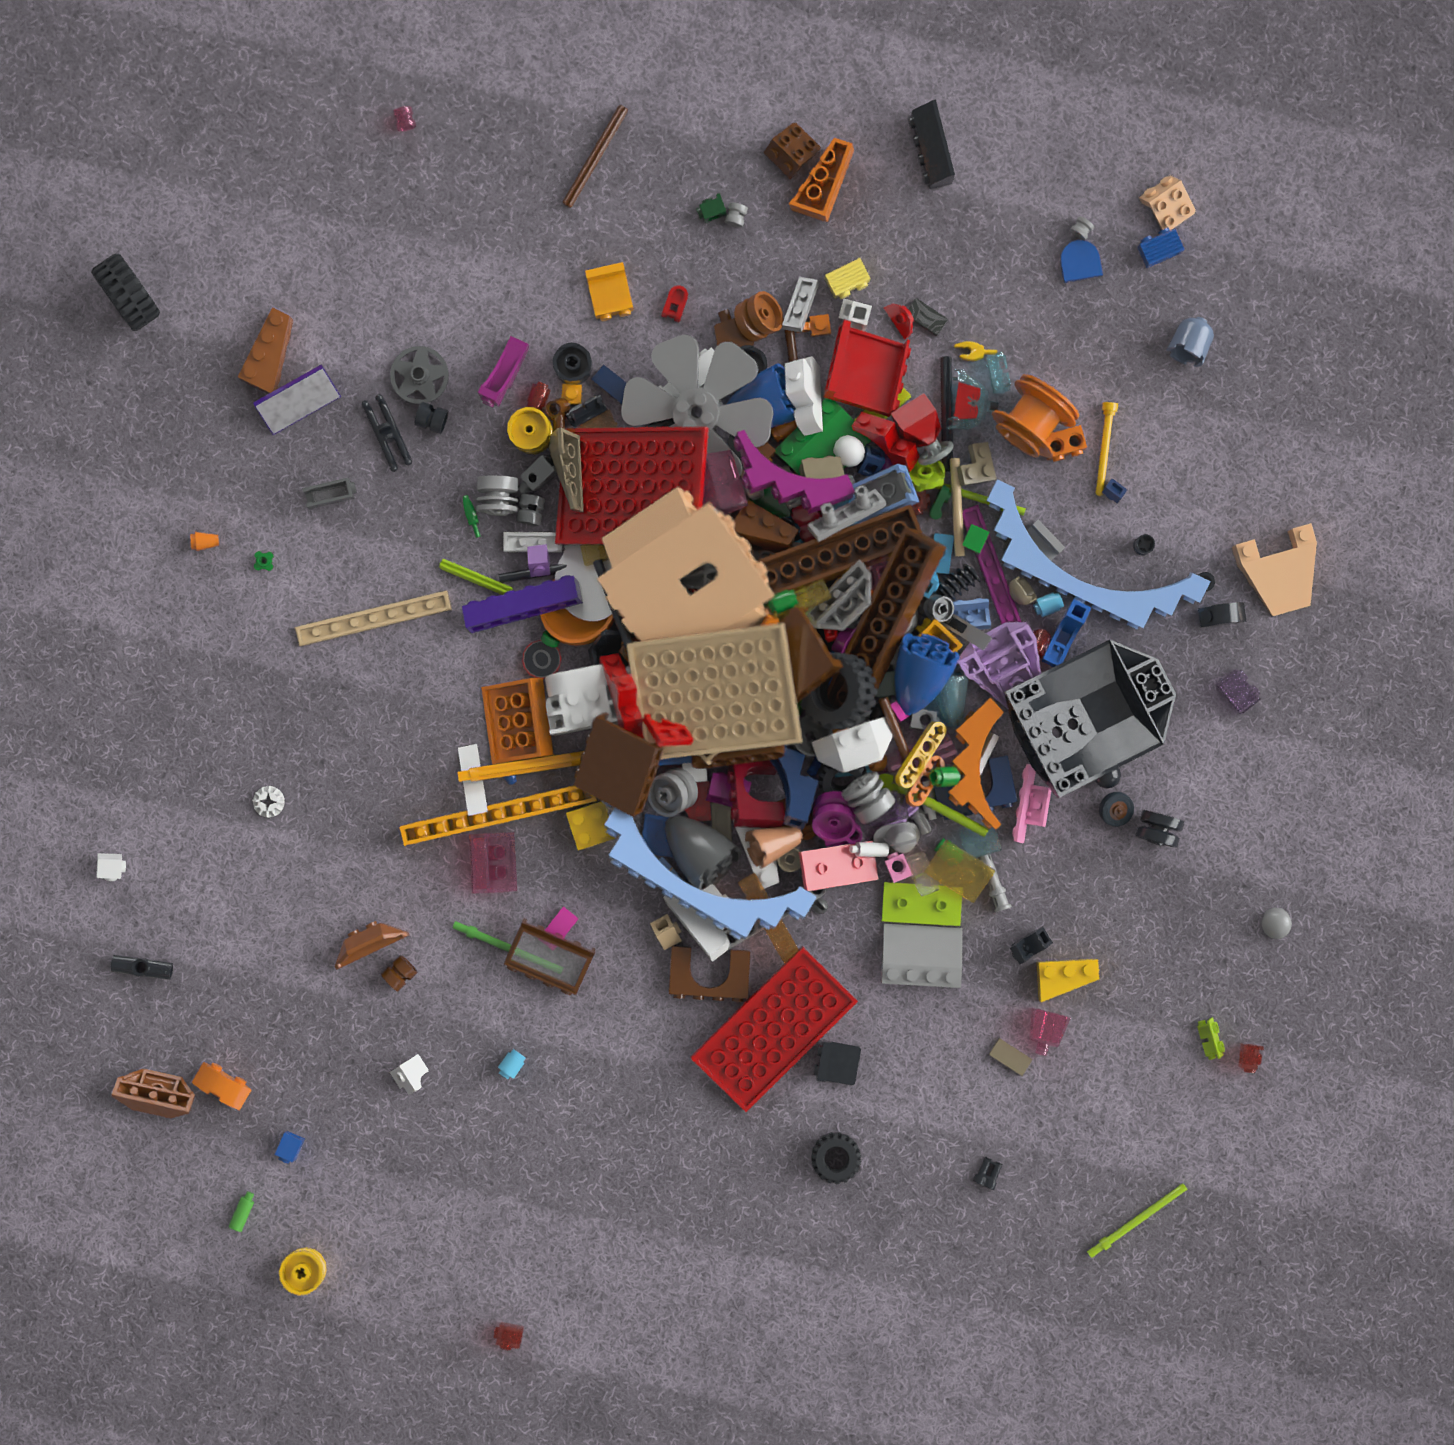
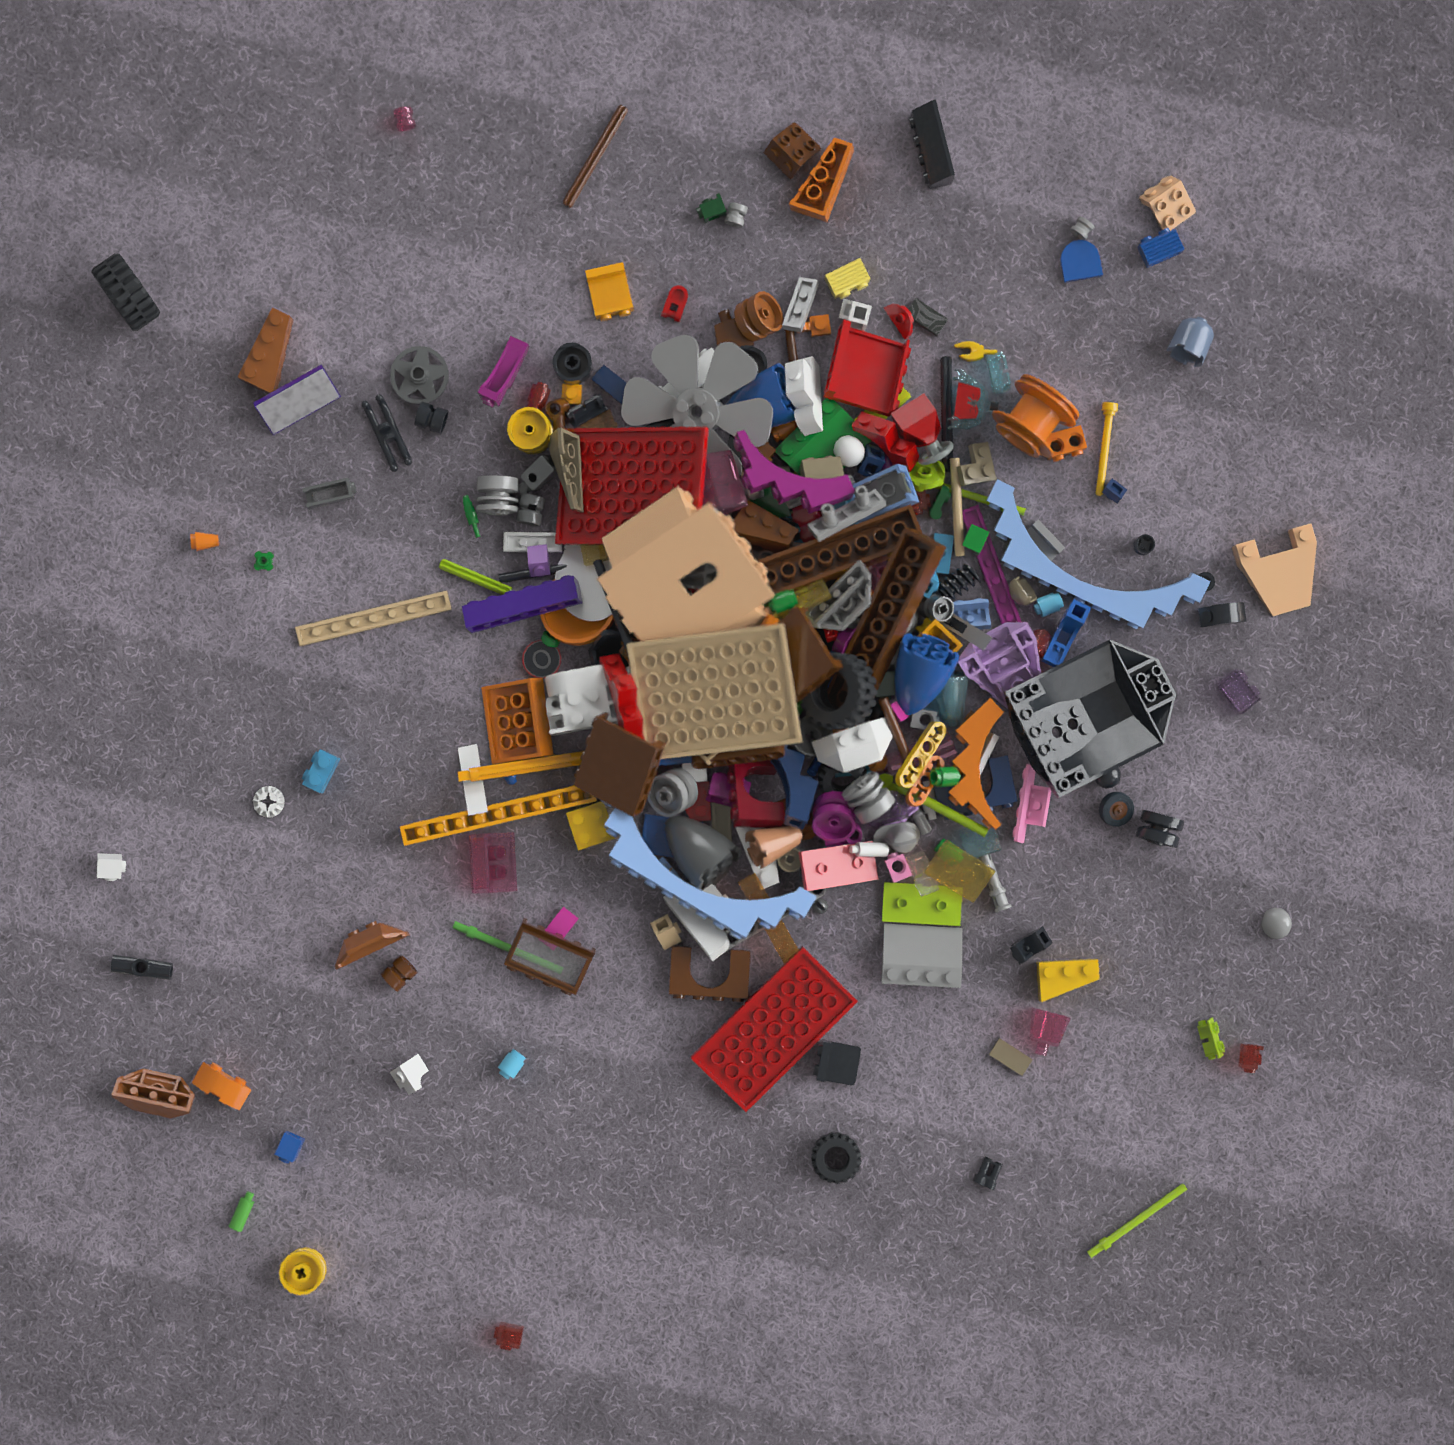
(320, 771): none -> dark azure brick
(667, 733): red wing -> none

